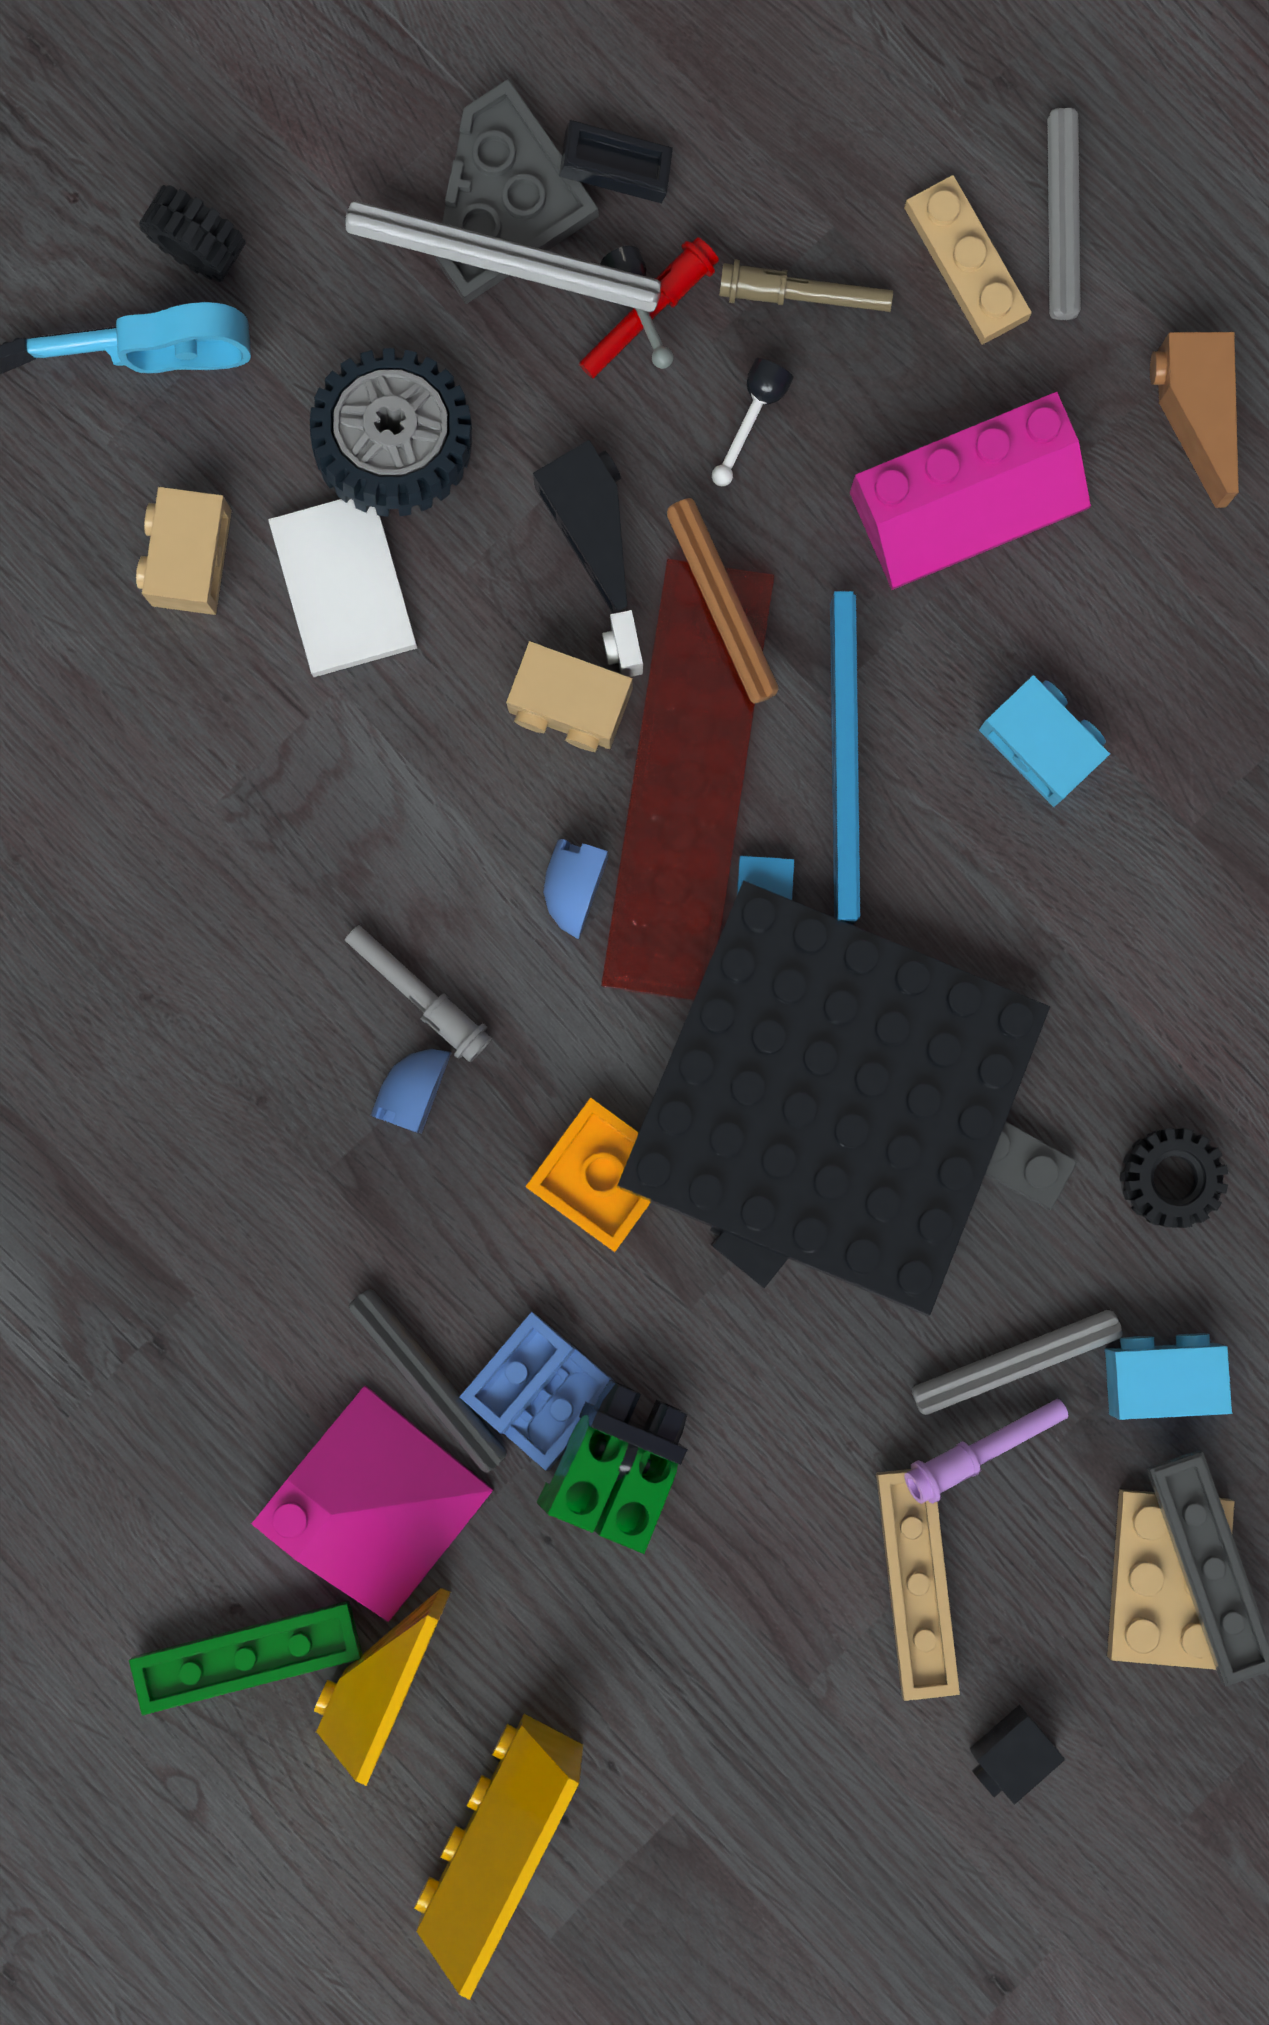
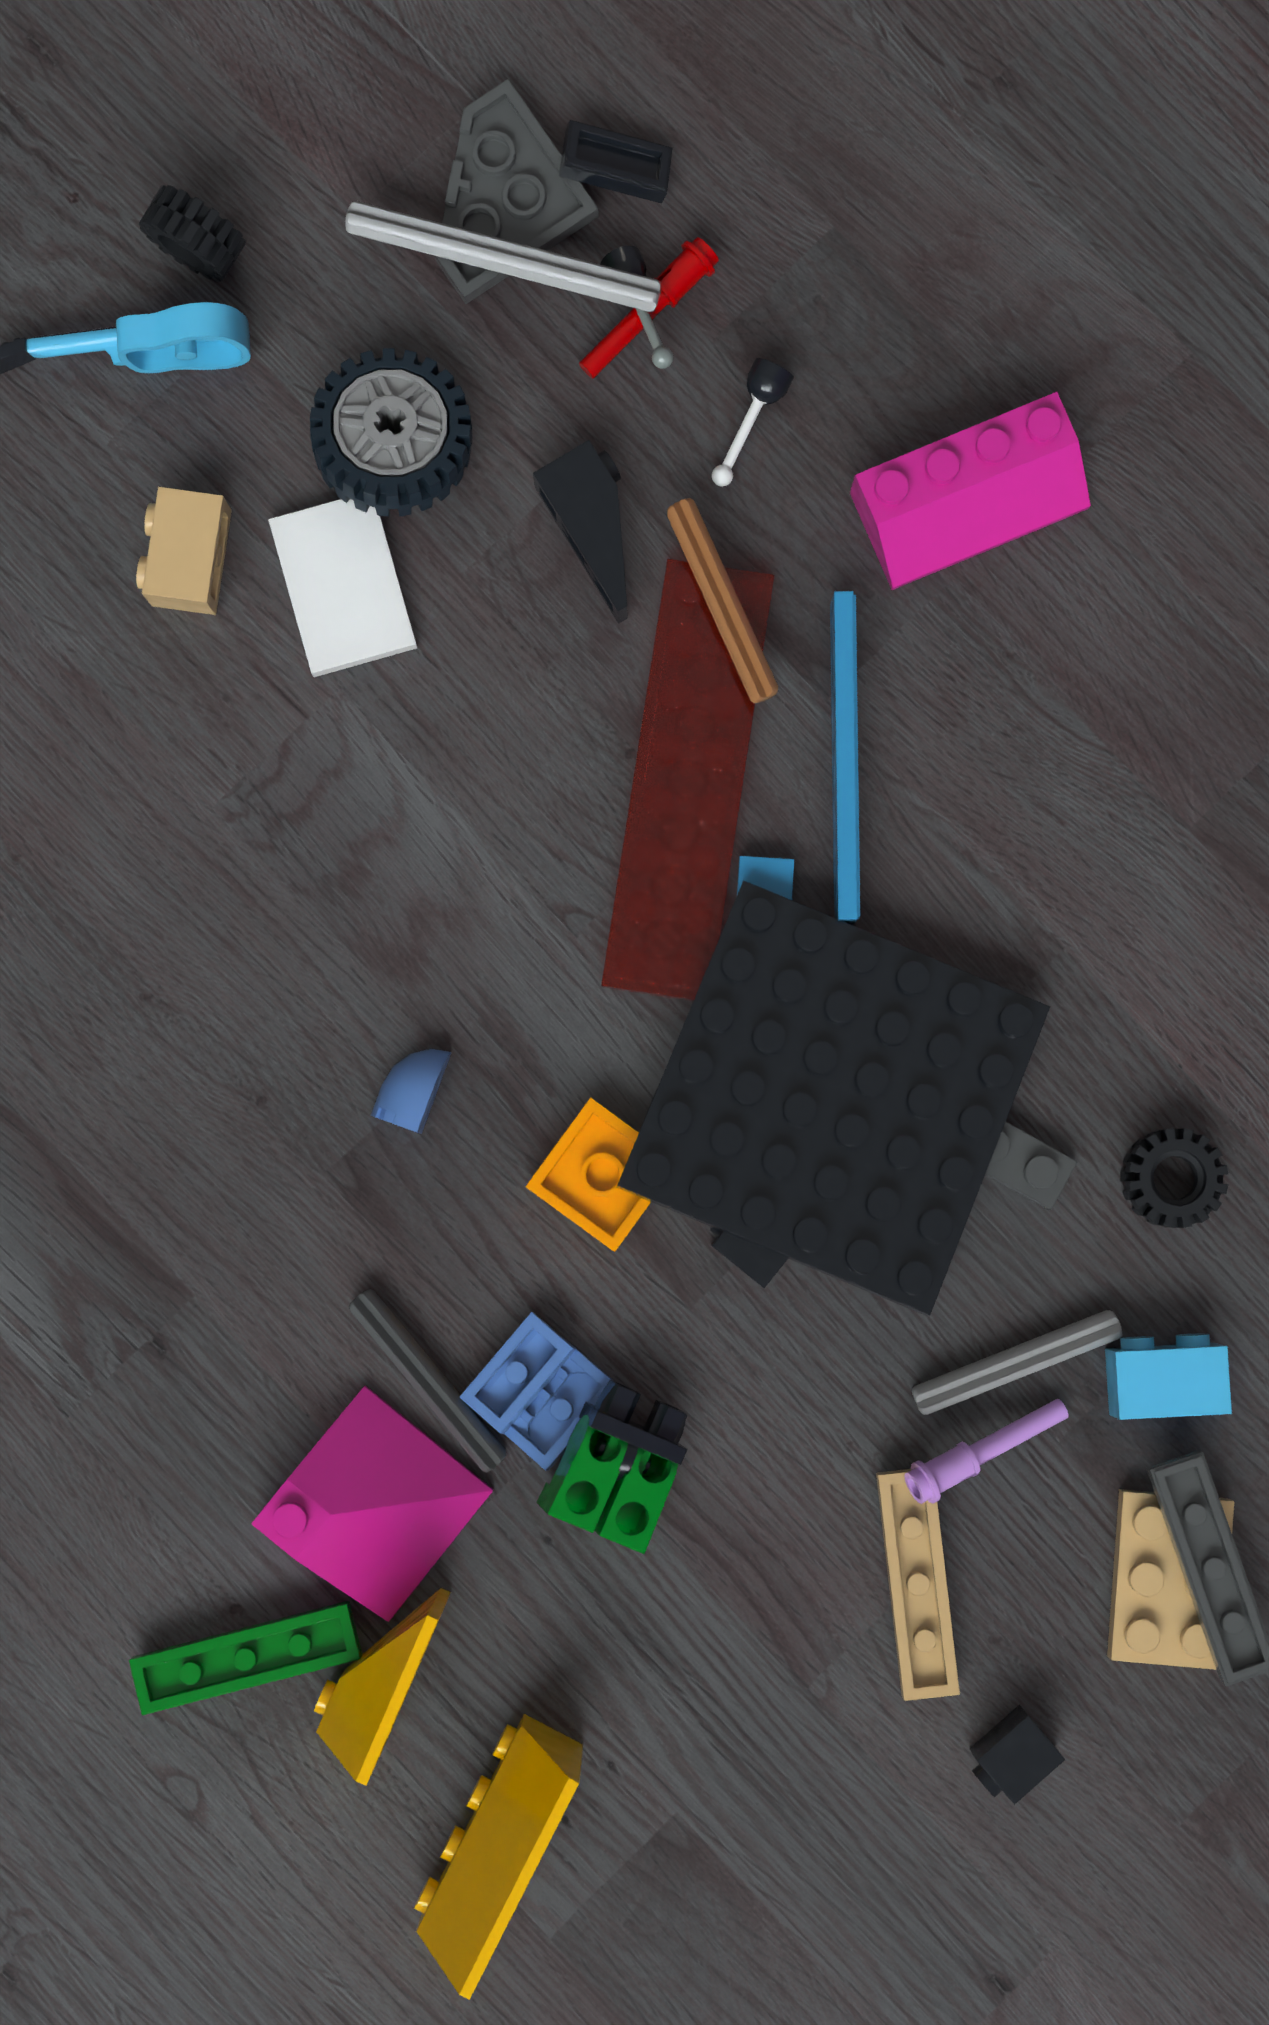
(438, 1011): light grey pin -> none
(569, 697): tan brick -> none
(572, 884): medium blue brick -> none
(623, 645): white plate -> none
(775, 286): dark tan pin -> none
(967, 259): tan plate -> none
(1045, 739): medium azure brick -> none
(1064, 214): light grey axle -> none
(1200, 403): medium nougat slope -> none

